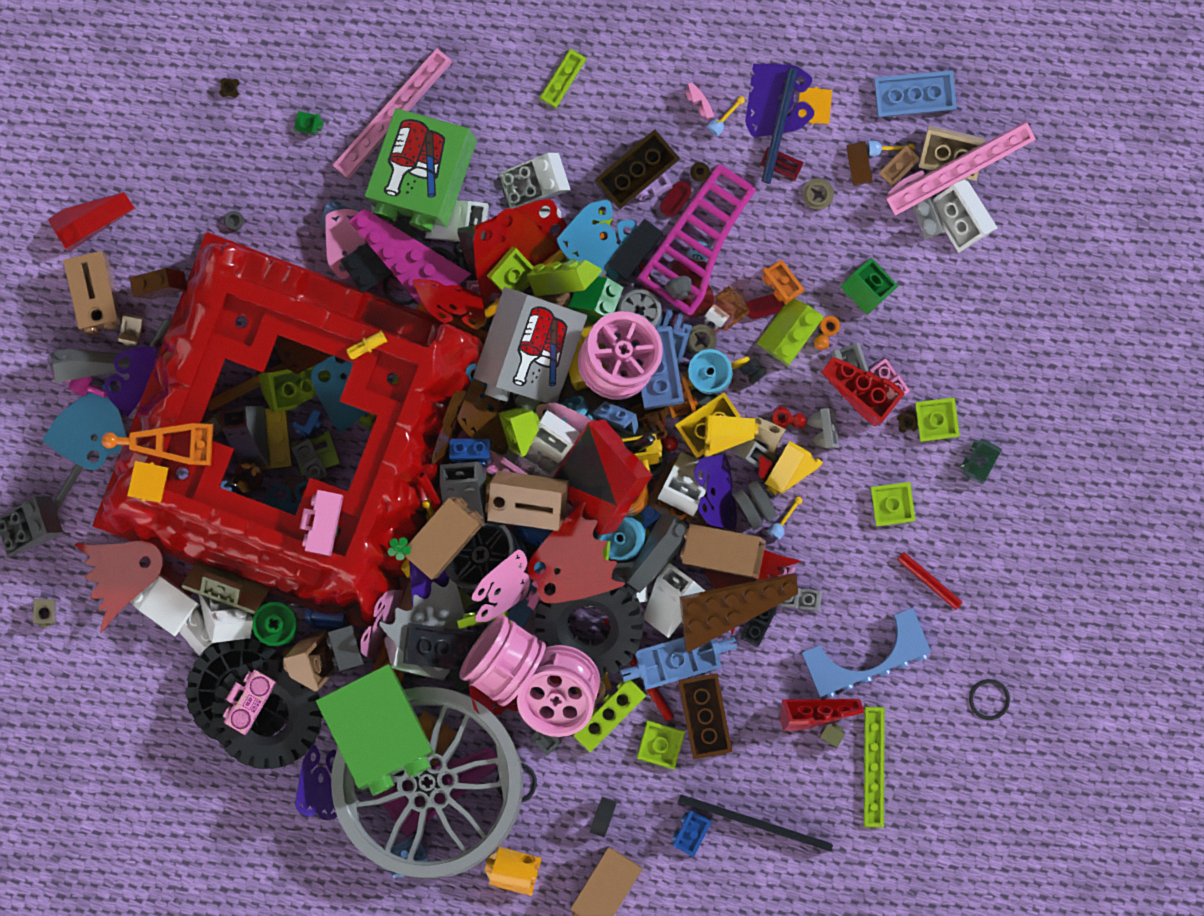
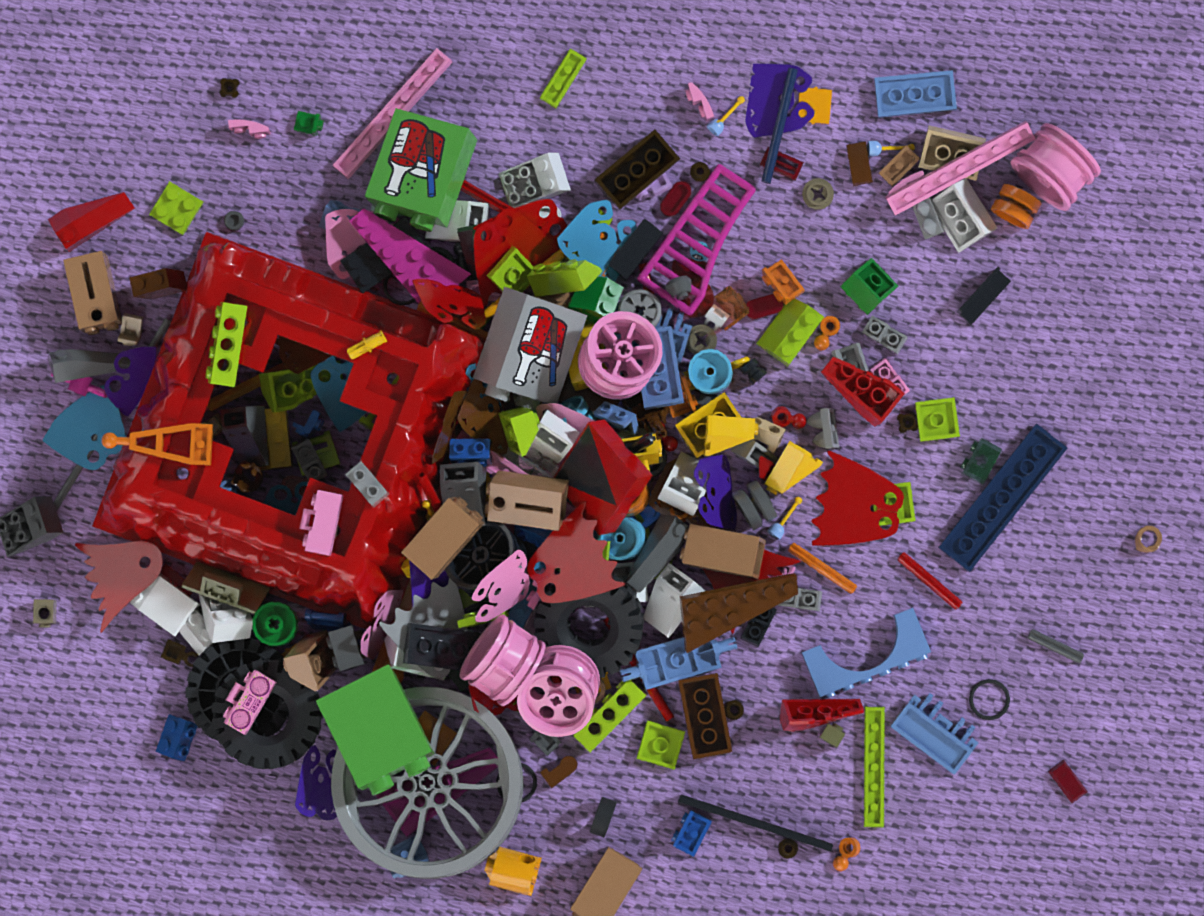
(148, 482): light orange piece -> none
(176, 208): none -> lime plate
(176, 653): none -> dark brown plate
(176, 738): none -> blue bracket
(227, 376): none -> lime brick
(256, 129): none -> bright pink slope
(367, 484): none -> light grey brick
(399, 548): green plant -> none
(483, 197): none -> red axle
(563, 770): none -> reddish brown leg
(740, 709): none -> dark brown plate
(781, 846): none -> dark brown plate
(822, 568): none -> orange axle
(841, 862): none -> orange plate
(848, 504): none -> red piece
(884, 335): none -> light grey slope
(933, 735): none -> medium blue hinge
(983, 296): none -> black panel
(1002, 497): none -> dark blue plate
(1016, 206): none -> orange wheel
(1055, 166): none -> bright pink wheel
(1055, 646): none -> dark grey axle
(1067, 781): none -> dark red tile
(1138, 544): none -> medium nougat piece

